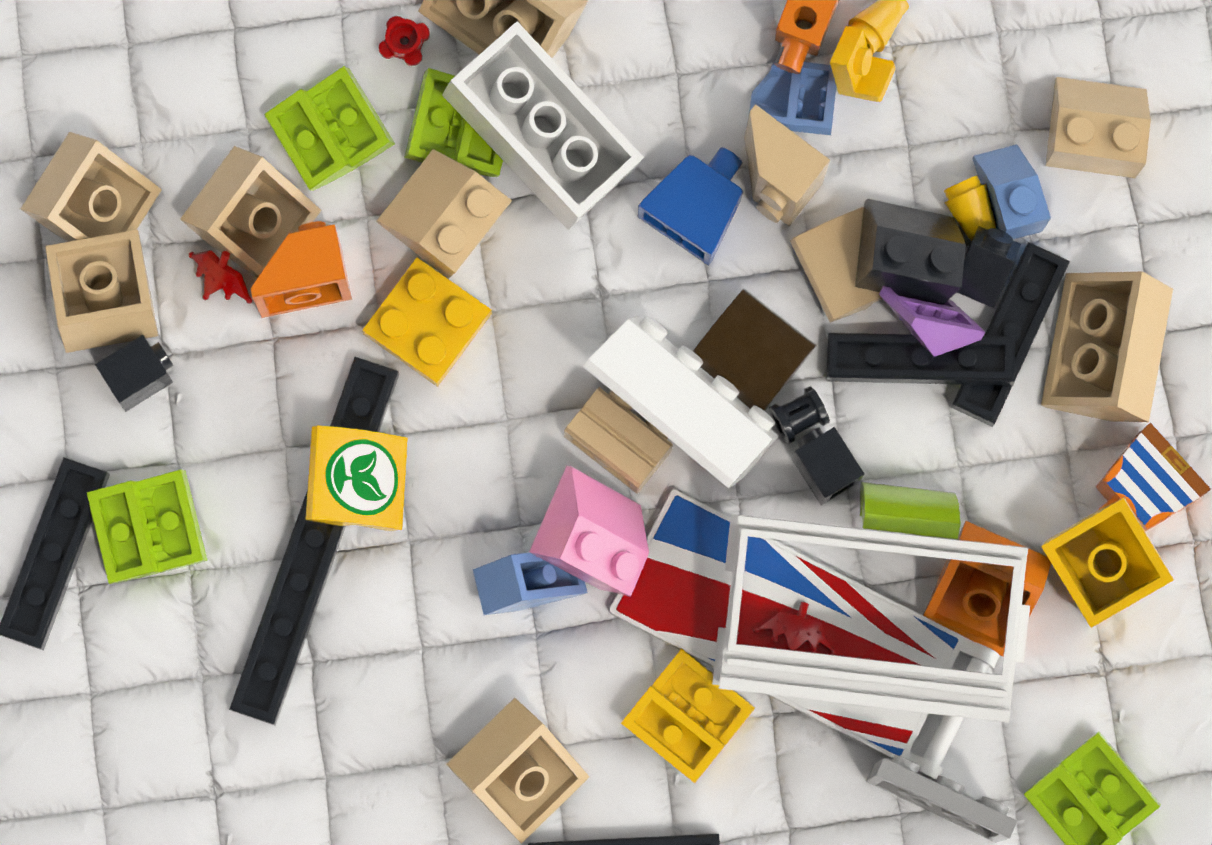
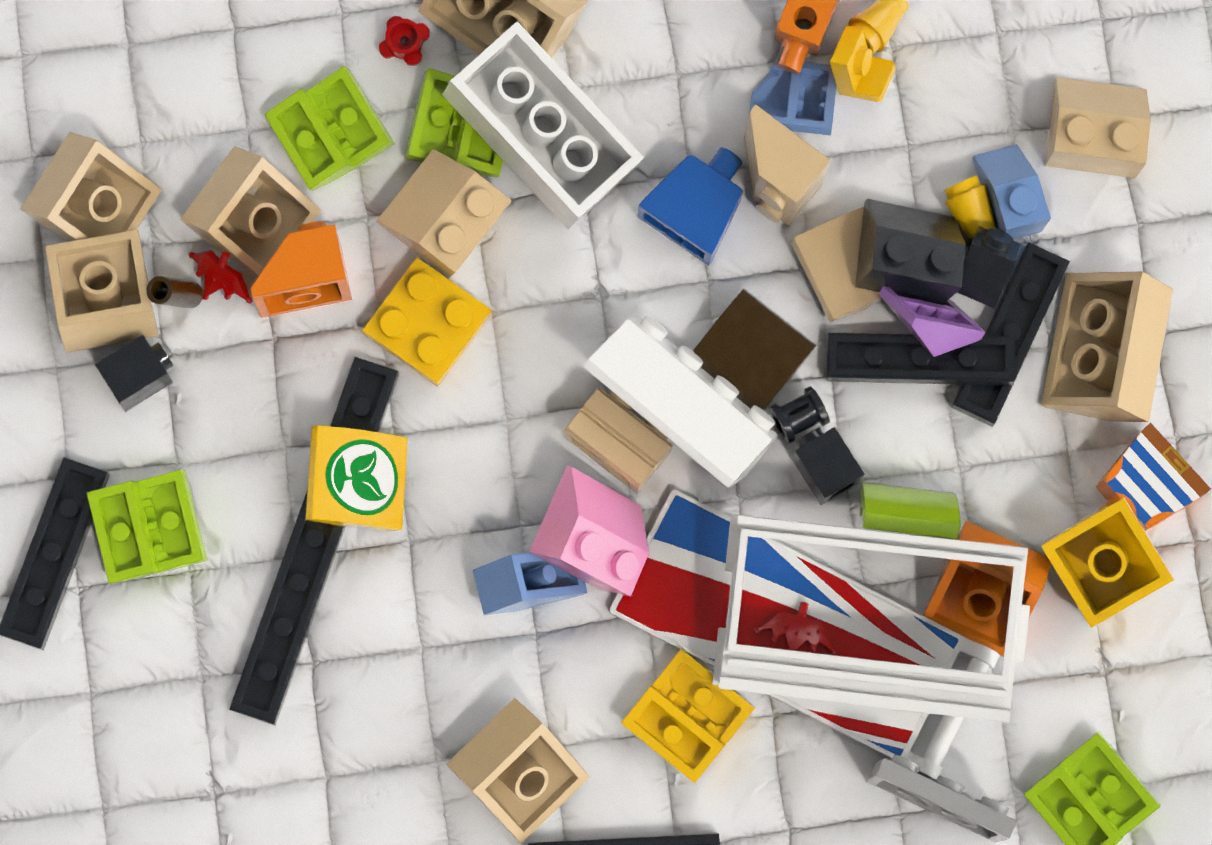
(174, 292): none -> dark brown hinge

